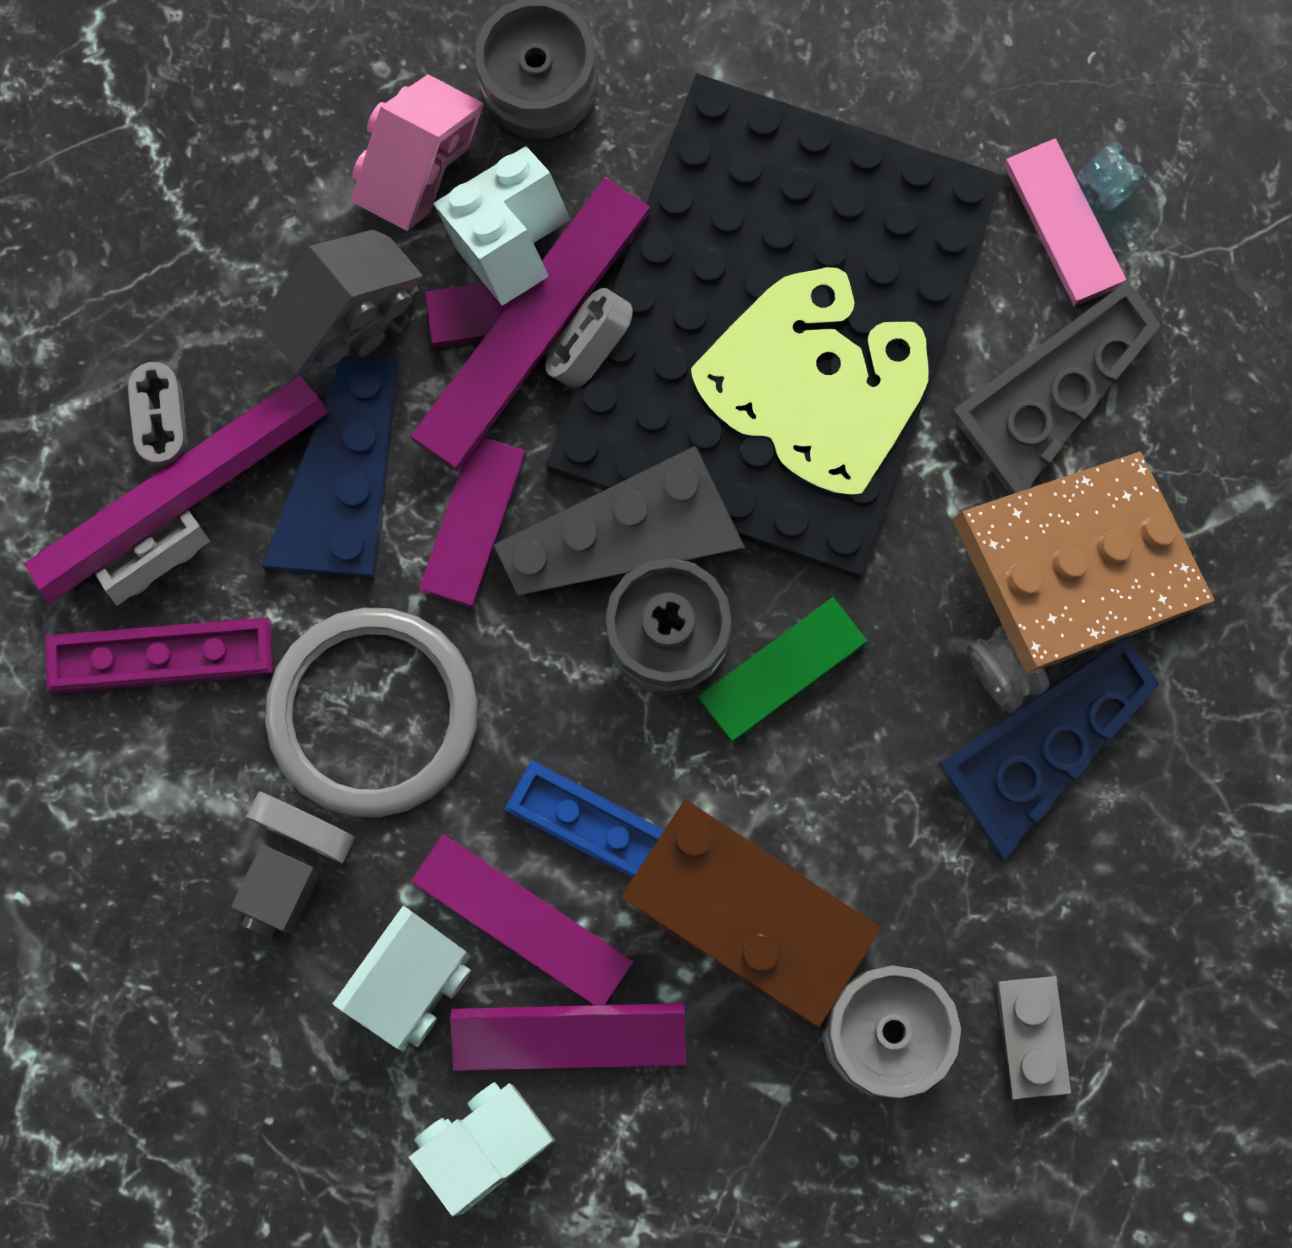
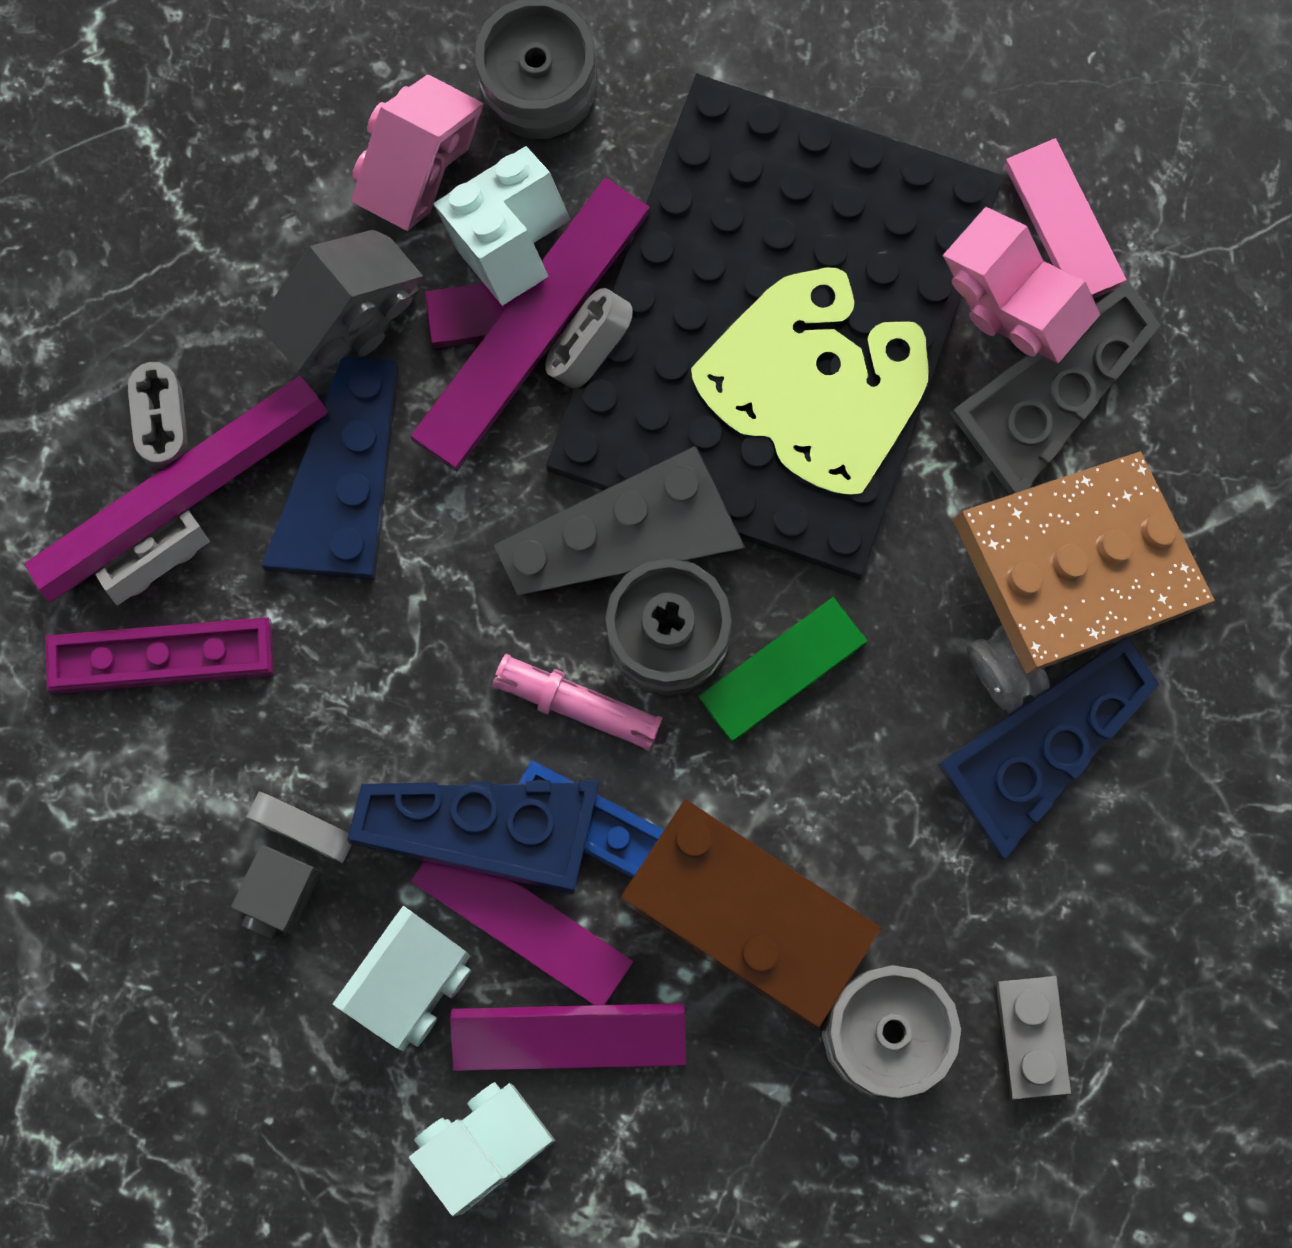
(371, 801): light grey wedge -> none
(473, 523): magenta tile -> none
(498, 830): none -> dark blue wing
(577, 702): none -> bright pink pin
(1016, 290): none -> bright pink brick
(1111, 176): clear light blue wheel -> none

